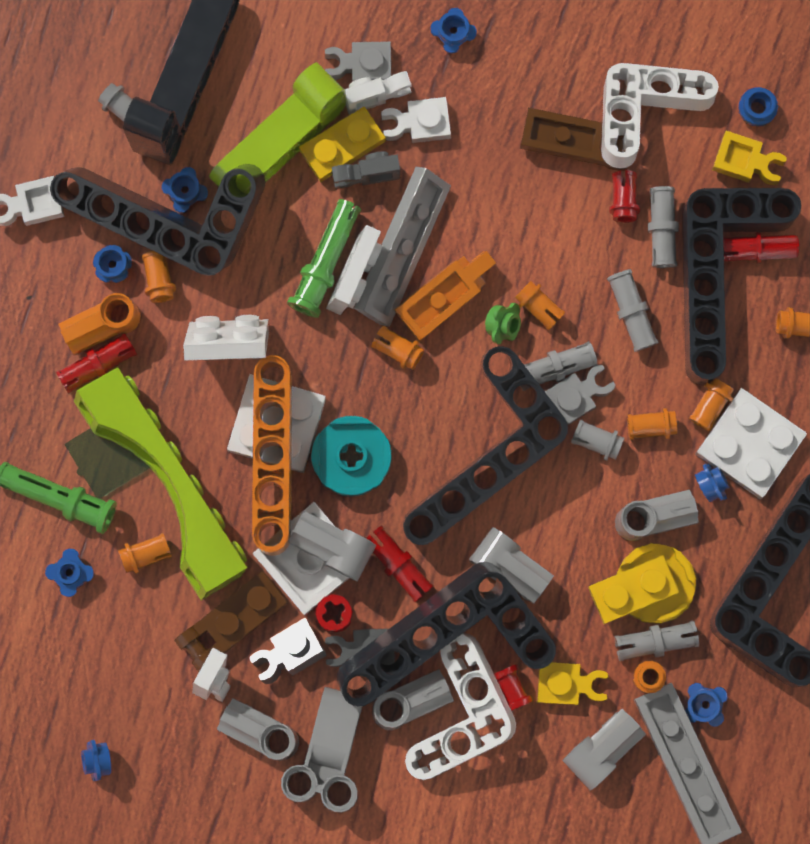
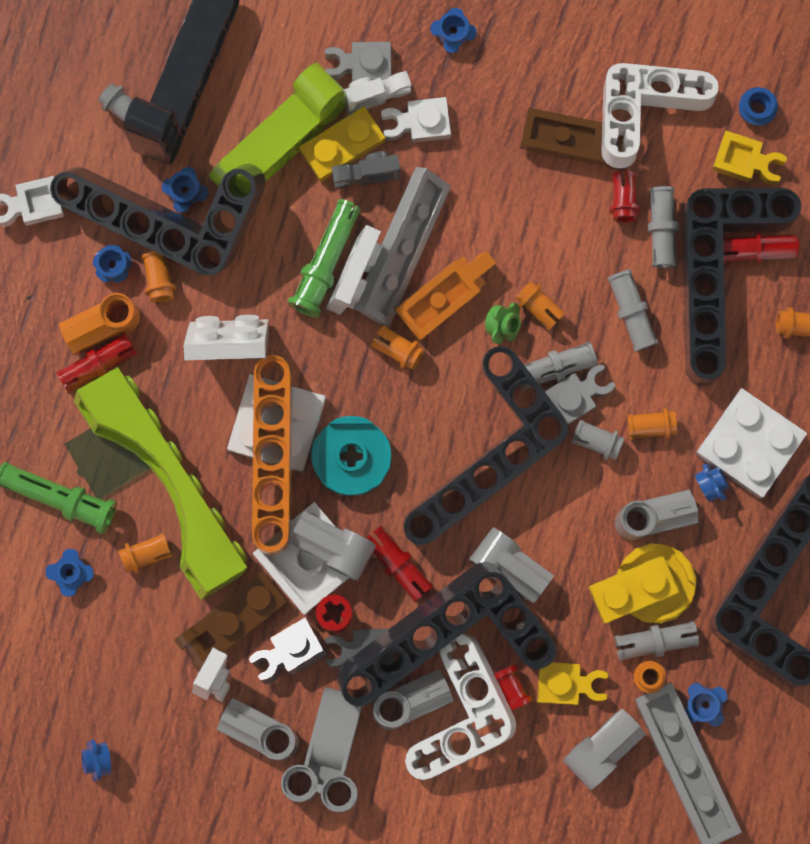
(711, 404): orange pin -> none

